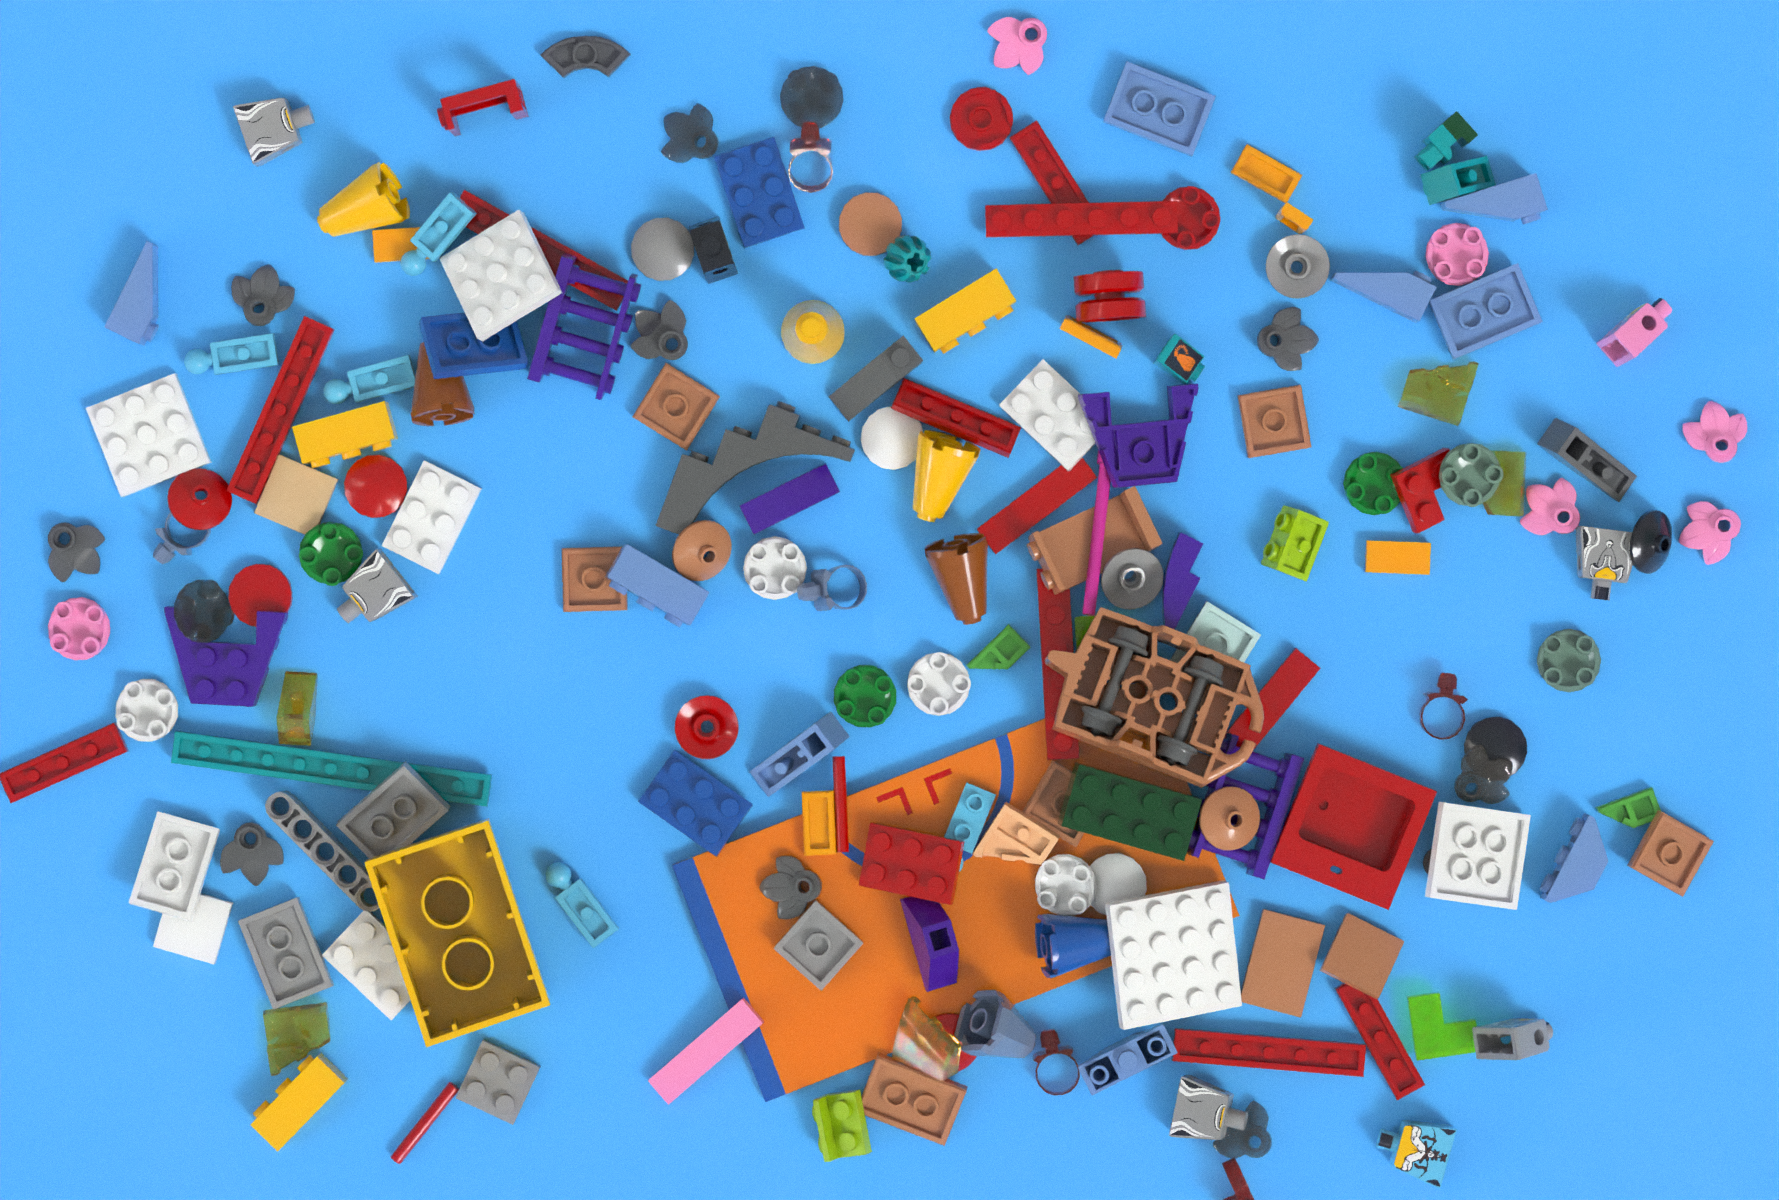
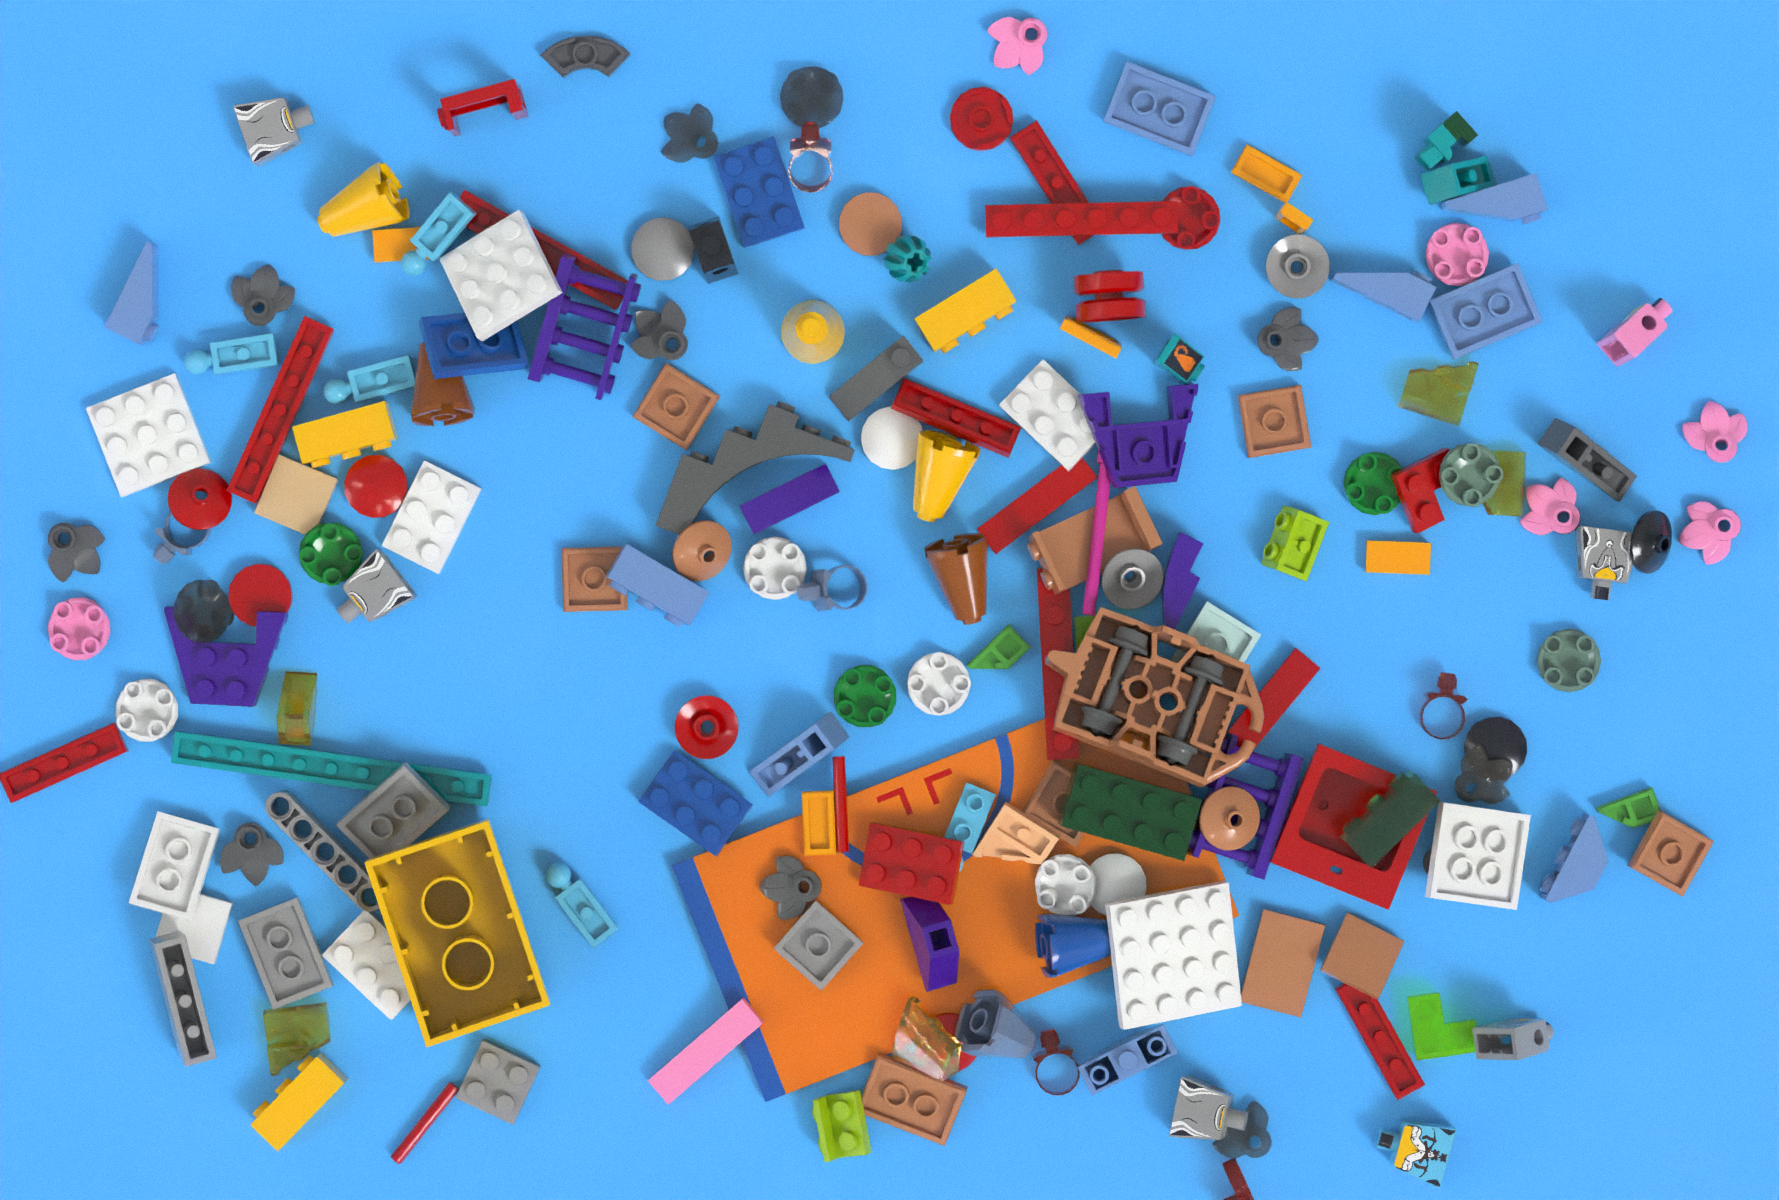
(183, 998): none -> light grey brick
(1269, 1052): red plate -> none
(1389, 817): none -> clear green brick

